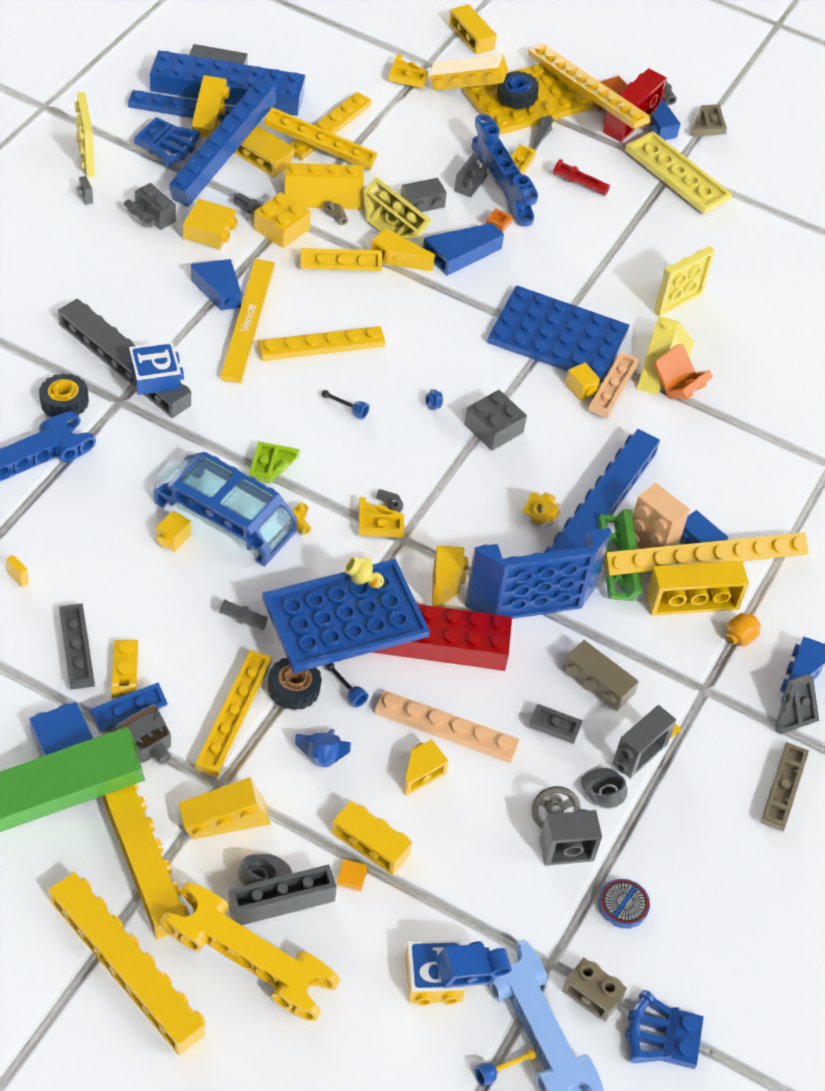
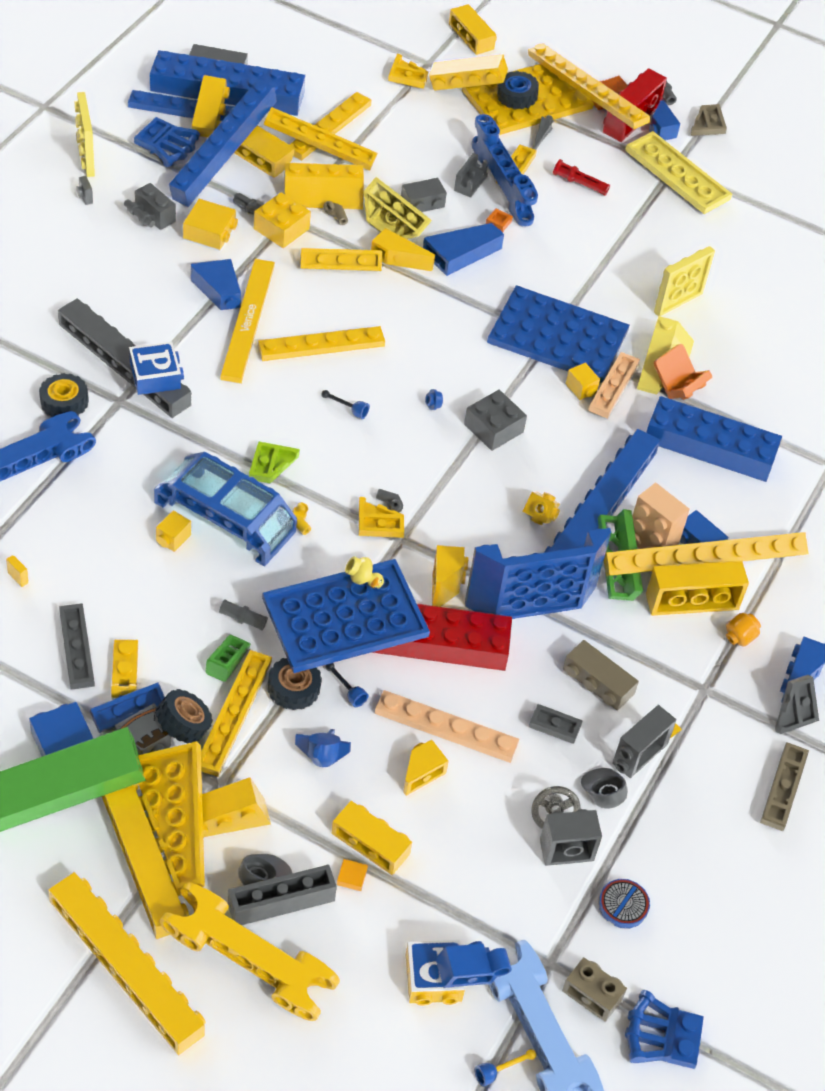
(175, 808): none -> yellow wing
(184, 716): none -> black wheel
(215, 663): none -> bright green slope
(714, 438): none -> blue brick

